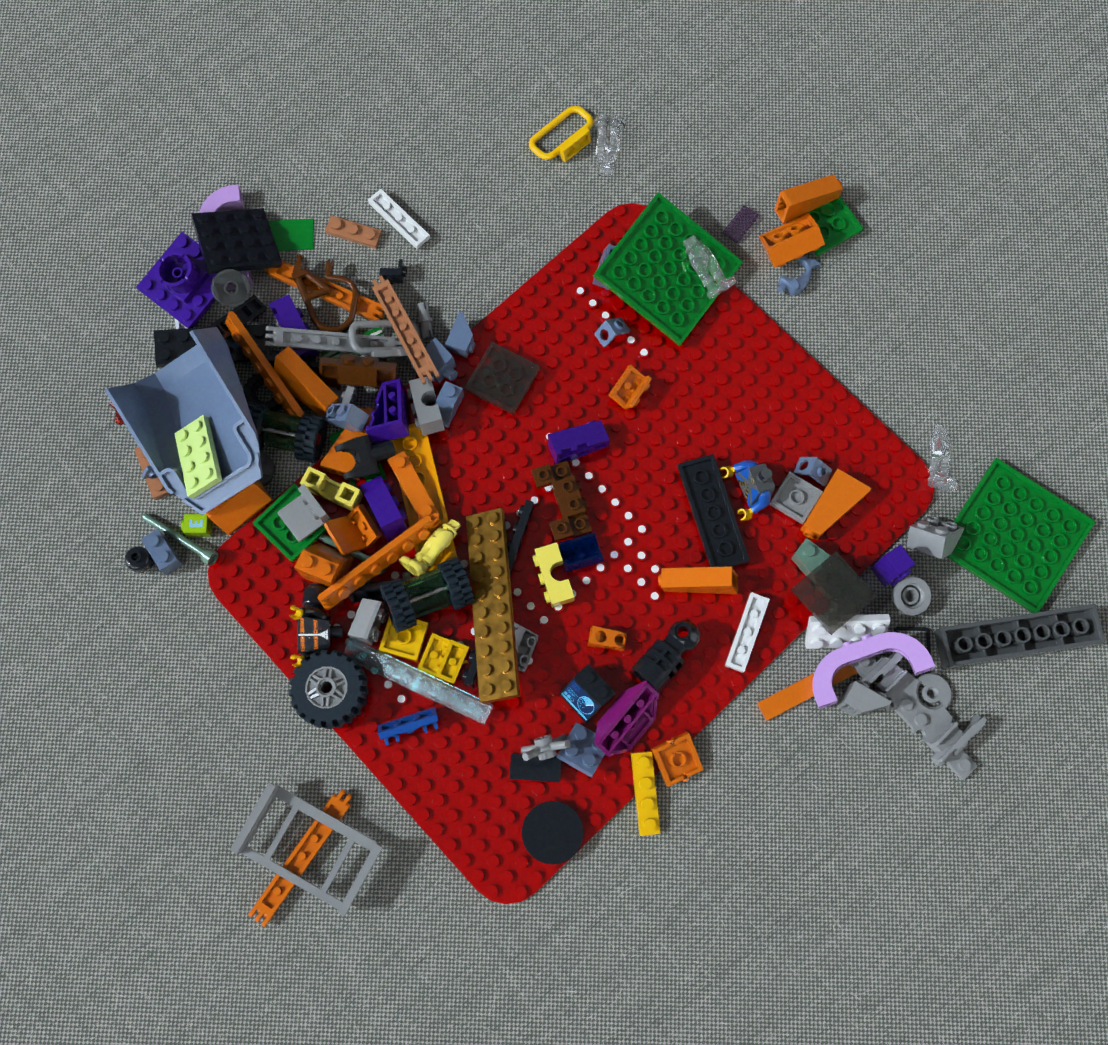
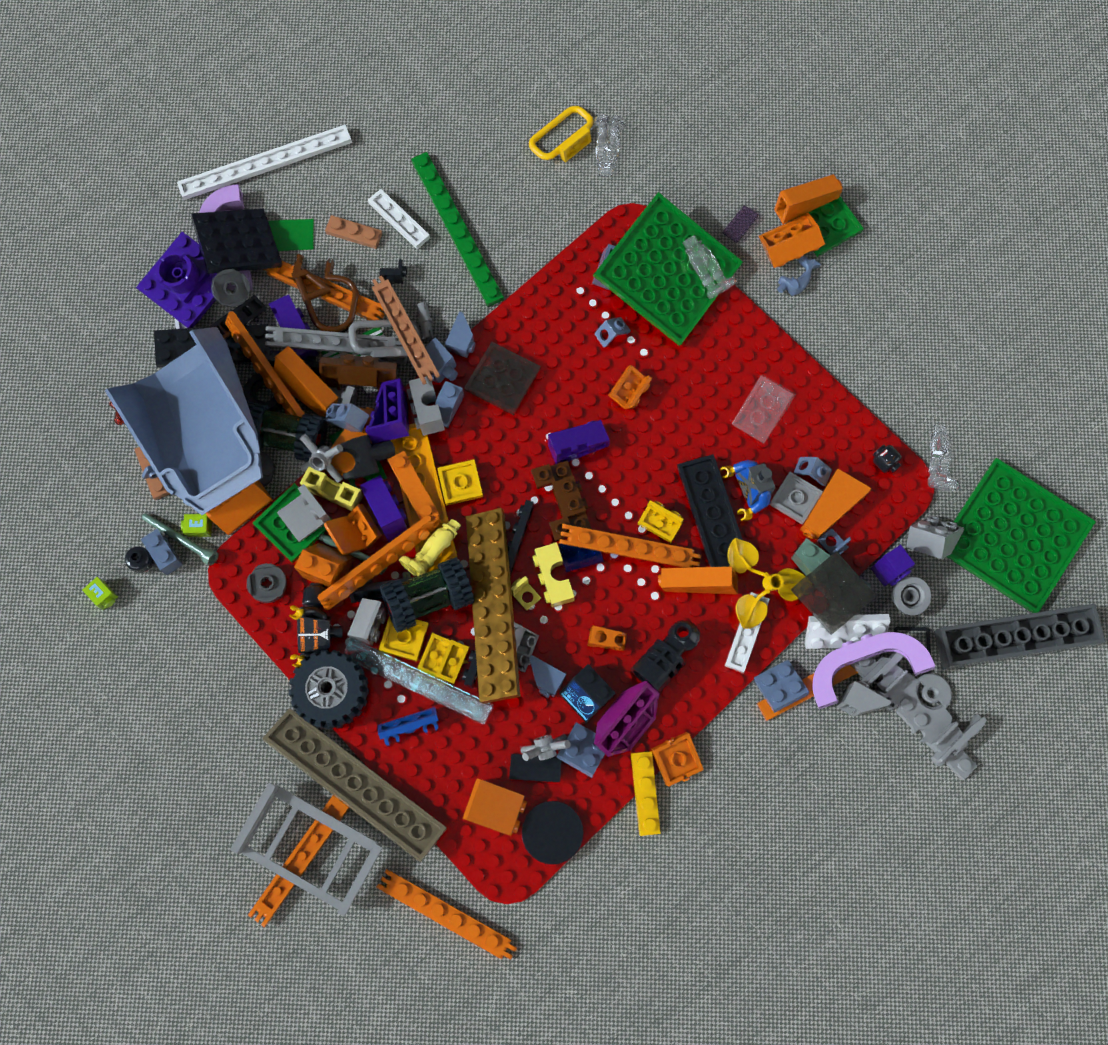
(100, 593): none -> lime brick
(198, 457): yellowish green plate -> none
(259, 576): none -> dark grey plate
(264, 162): none -> white plate
(321, 458): none -> light grey bar
(355, 784): none -> dark tan plate
(446, 915): none -> orange hinge
(457, 229): none -> green plate
(460, 482): none -> yellow plate
(495, 807): none -> orange slope
(521, 586): none -> light yellow bracket
(546, 677): none -> sand blue slope
(629, 546): none -> orange hinge
(661, 521): none -> yellow bracket
(749, 609): none -> yellow plant
(763, 408): none -> clear slope
(781, 686): none -> sand blue plate
(840, 545): none -> sand blue bracket
(887, 458): none -> black head

